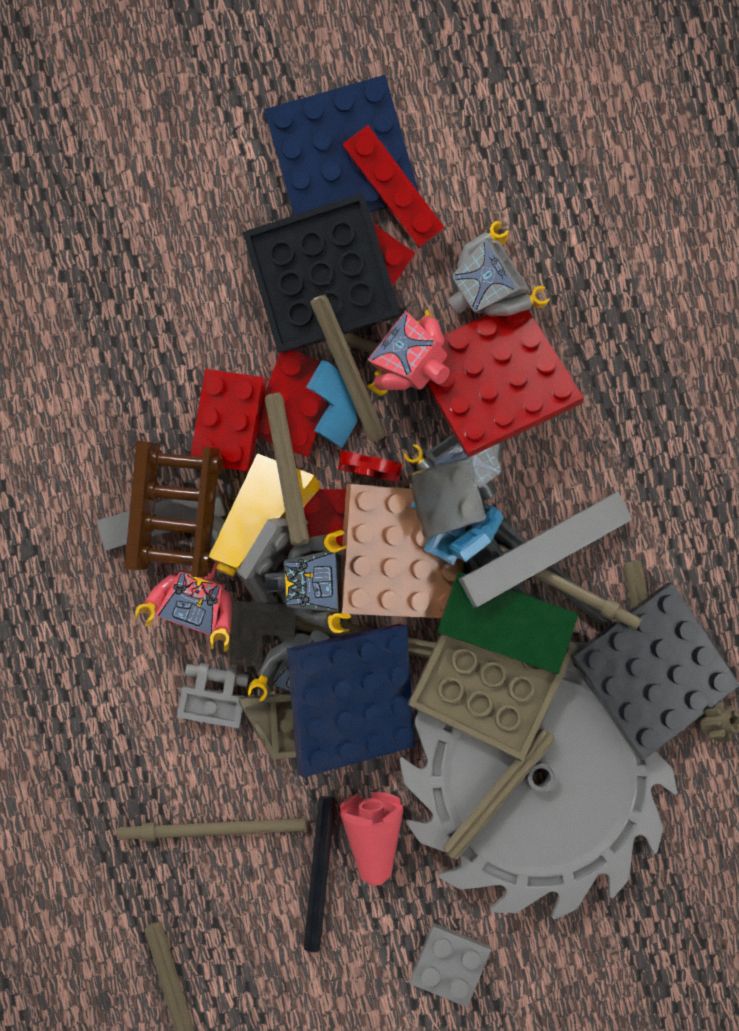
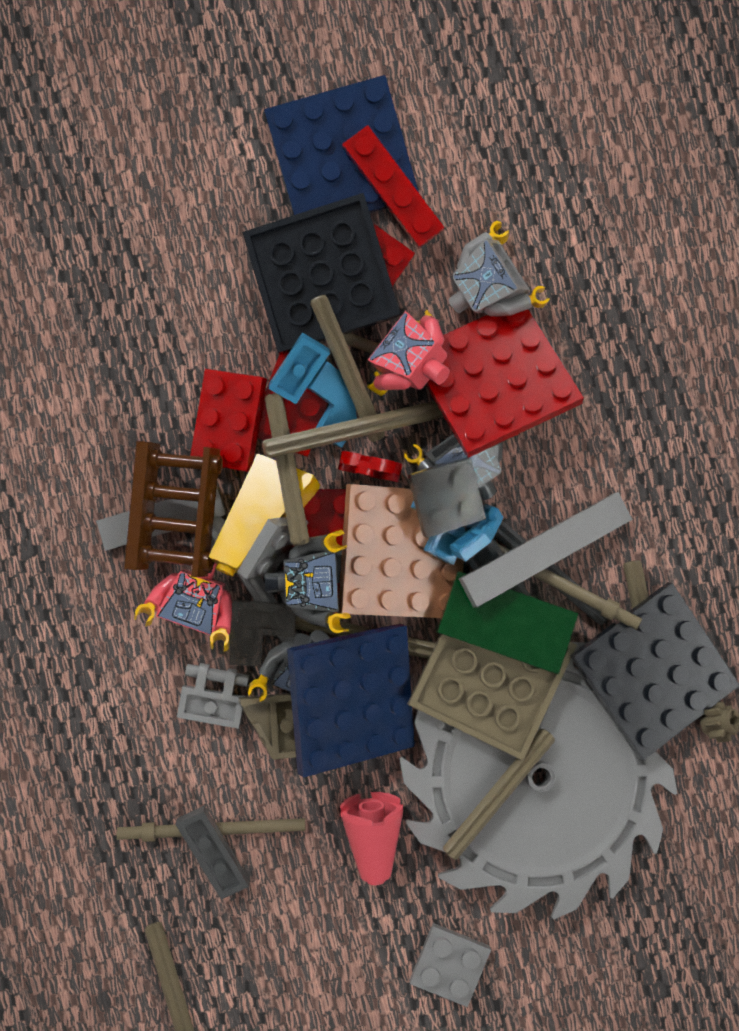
(212, 852): none -> dark grey plate
(299, 368): none -> dark azure plate
(319, 873): black axle -> none
(350, 429): none -> dark tan axle

